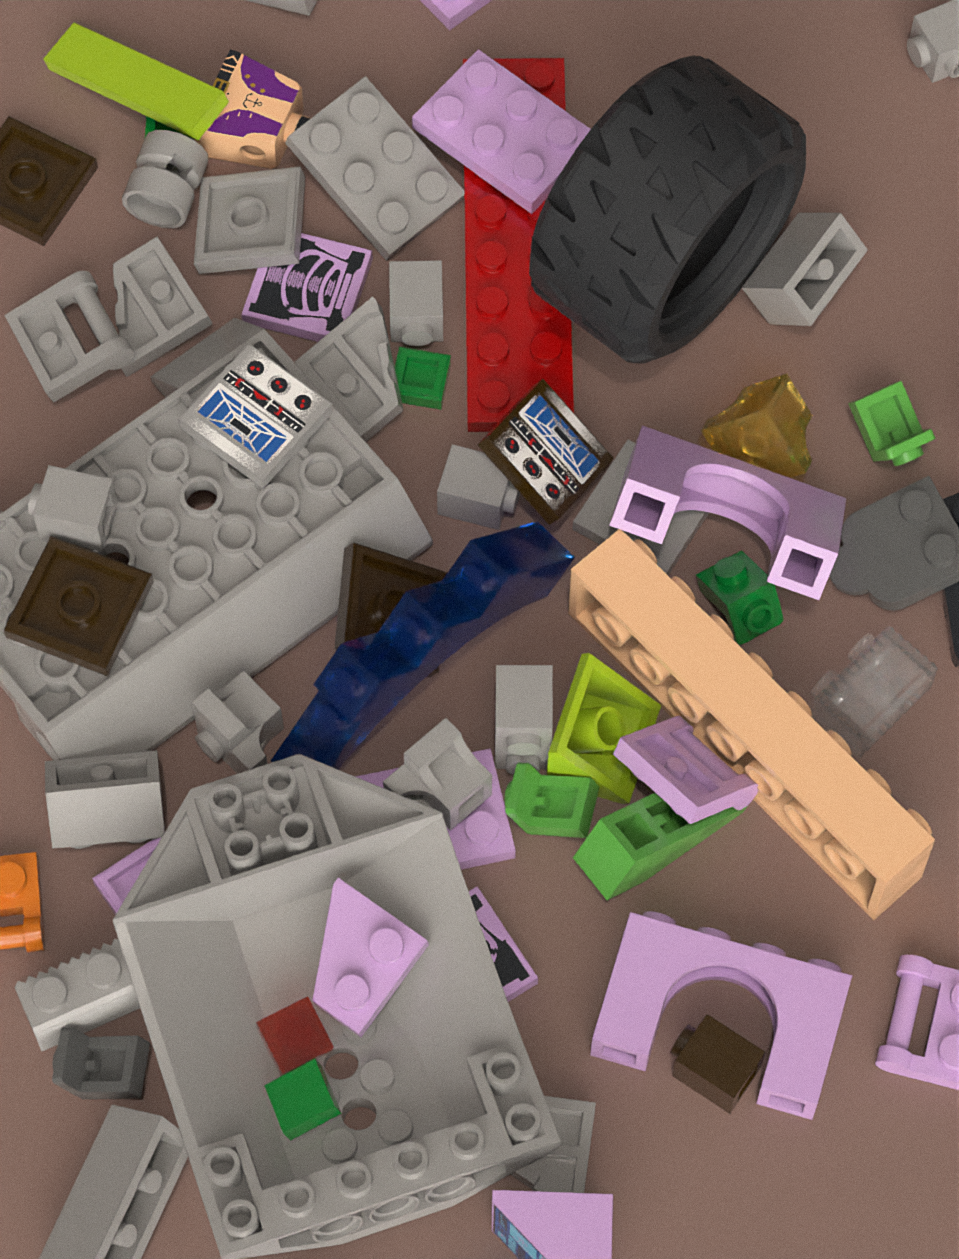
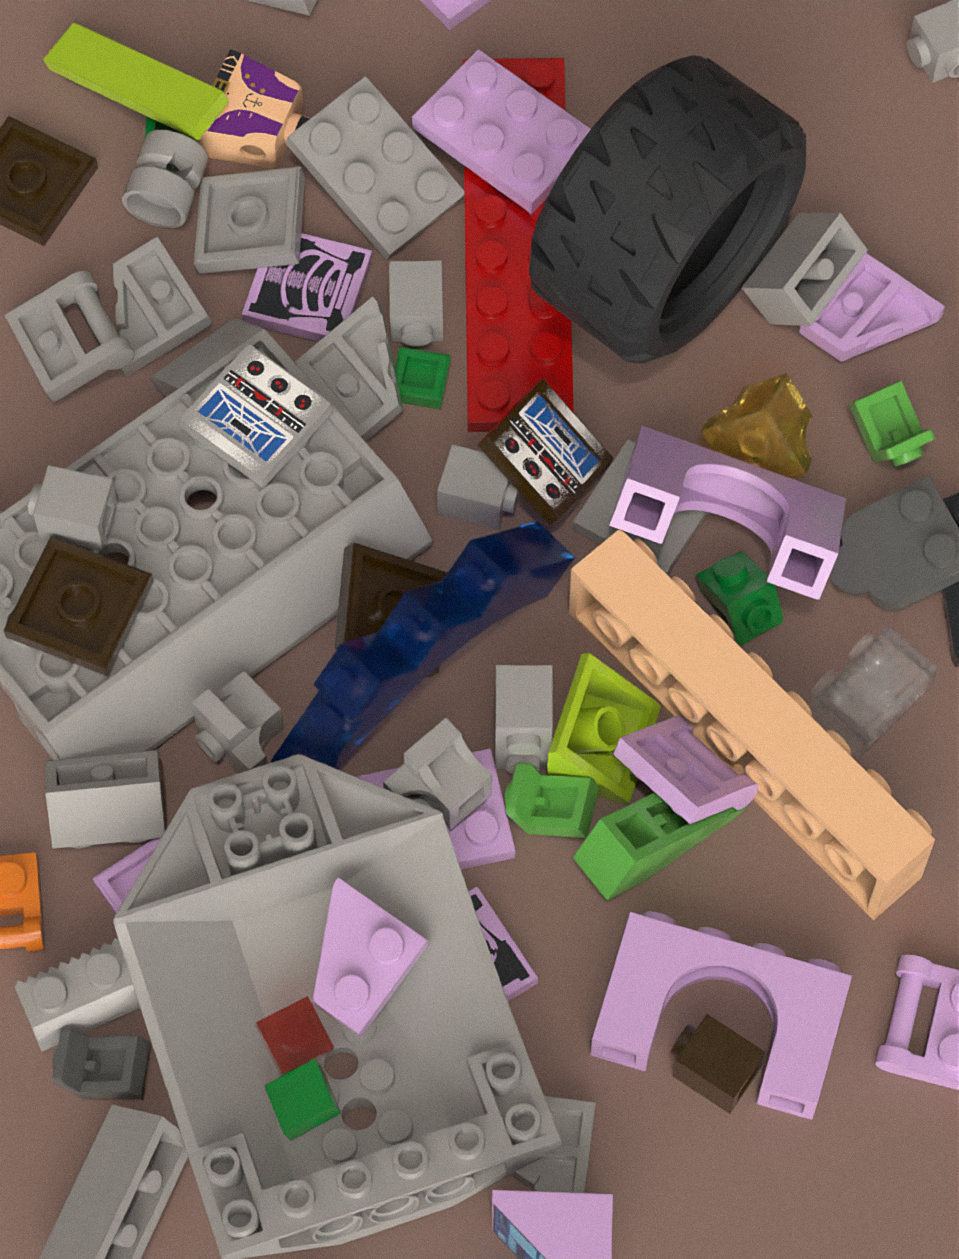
(871, 311): none -> lavender wing

